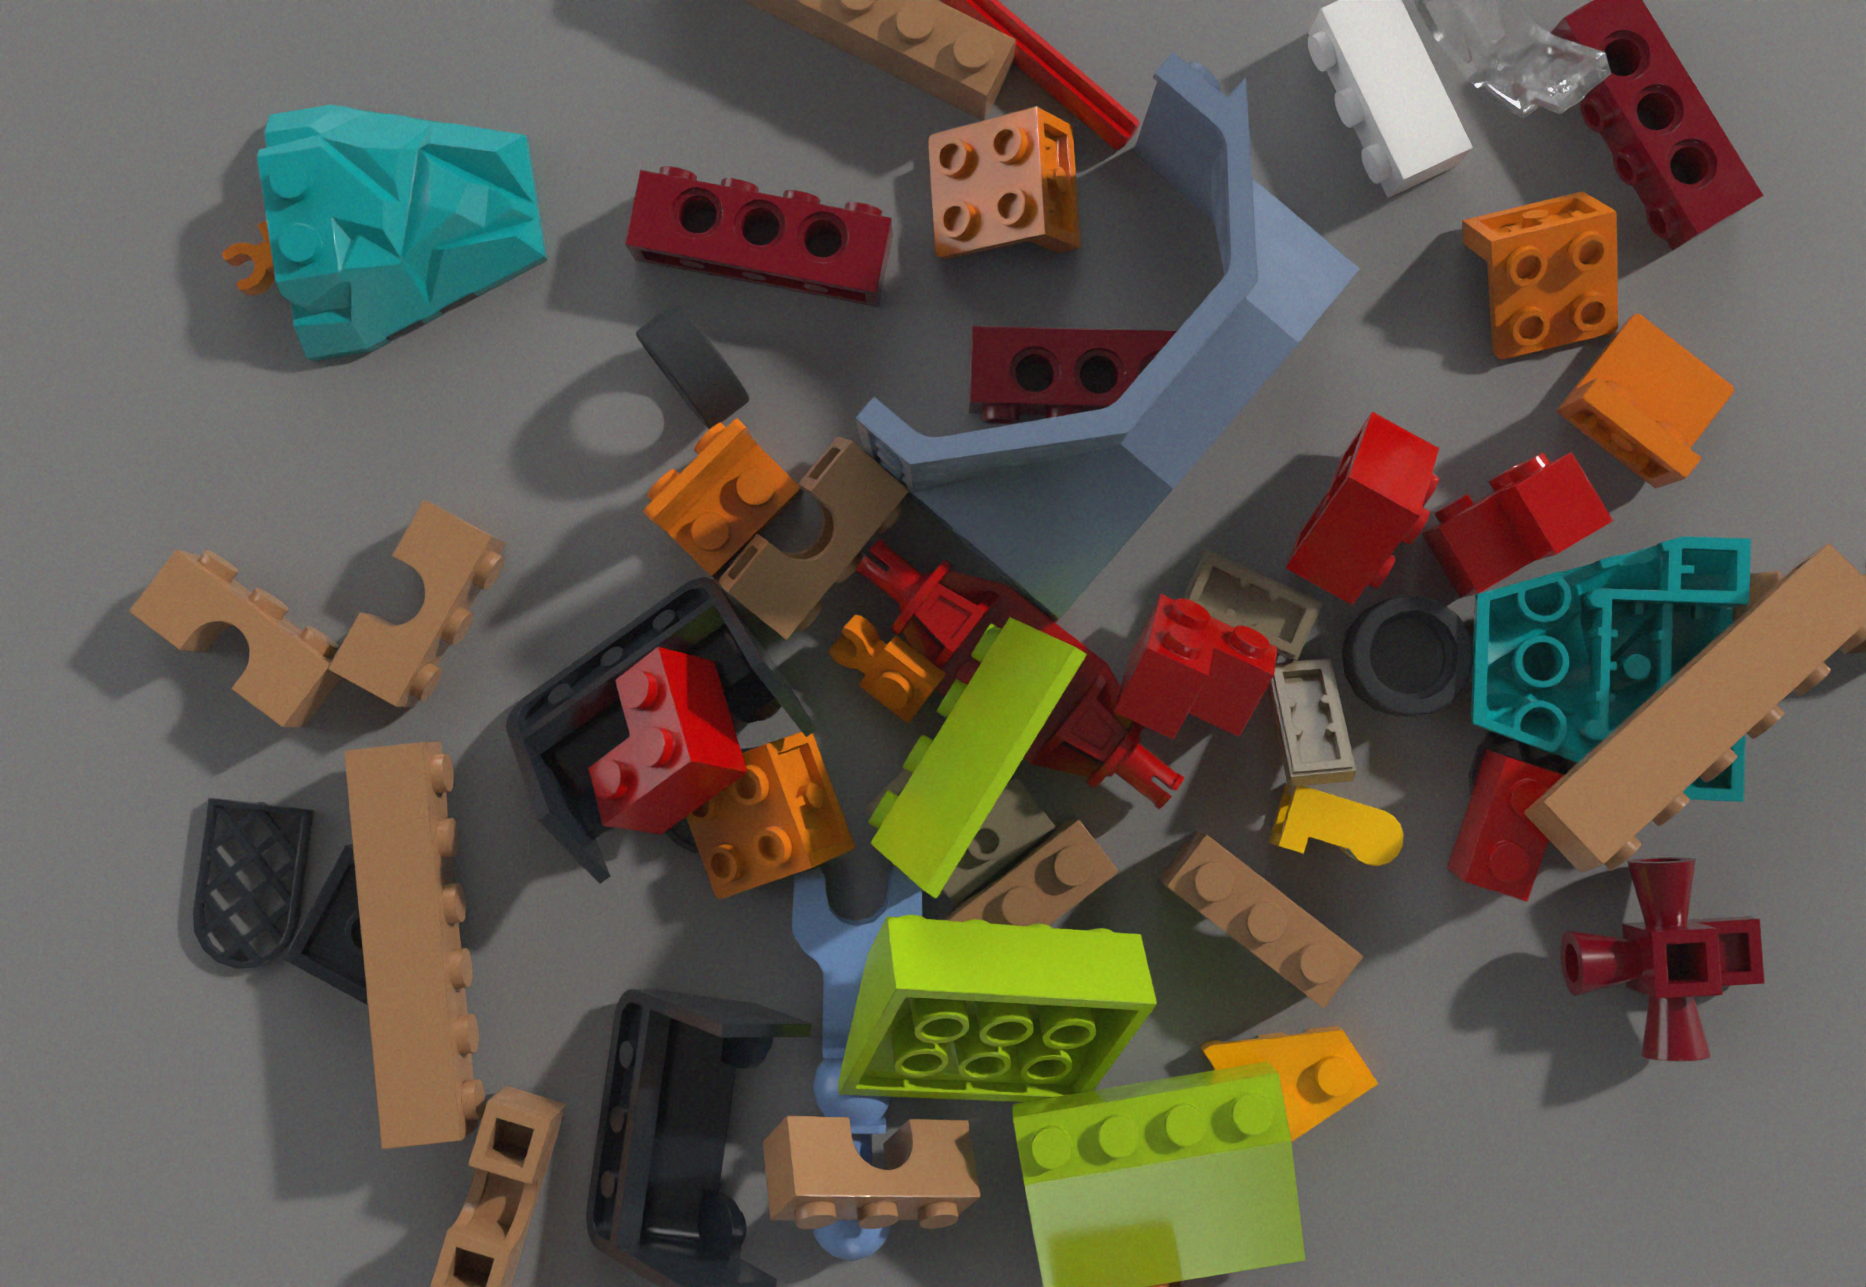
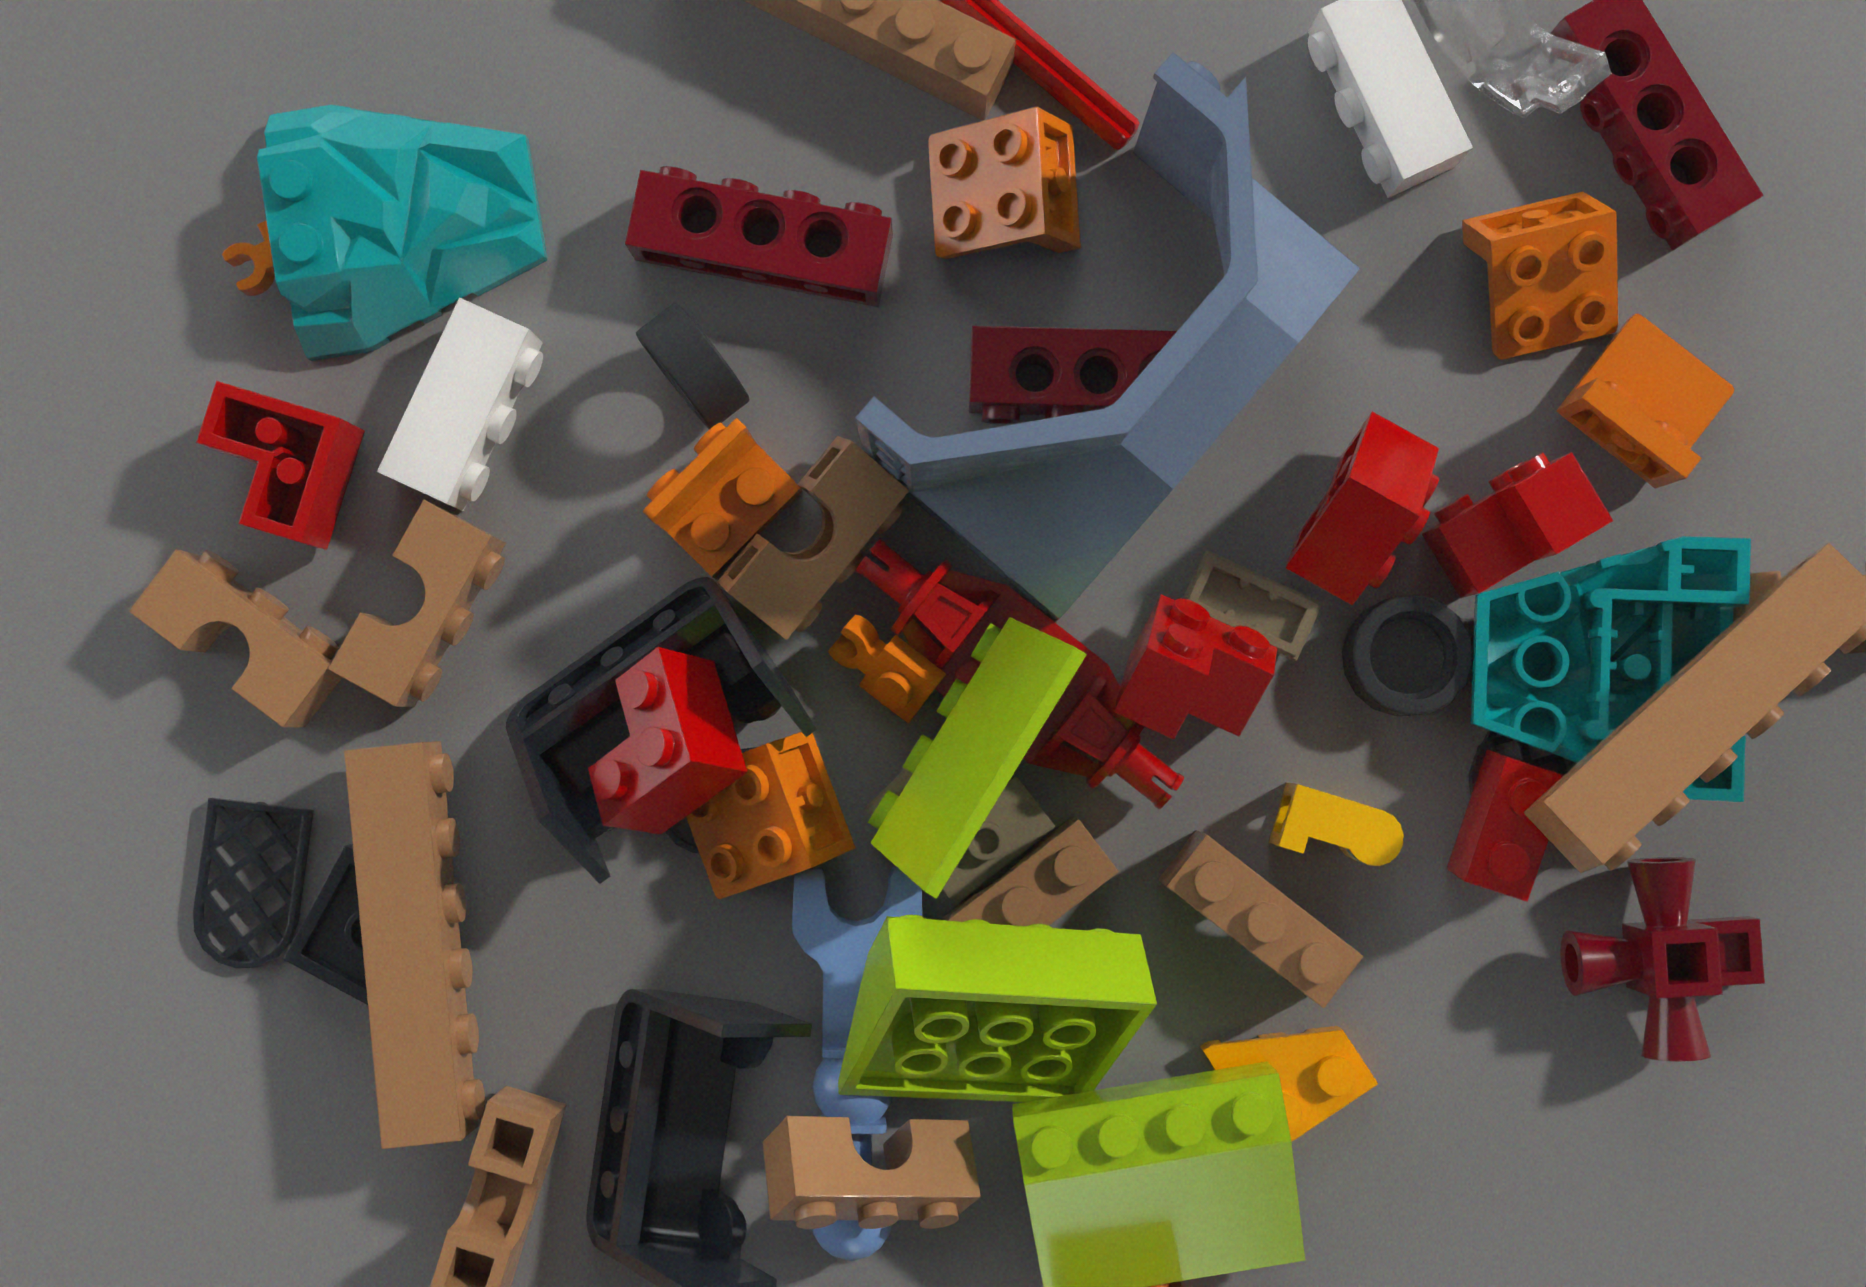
(299, 457): none -> red brick
(463, 405): none -> white brick
(1310, 723): dark tan plate -> none

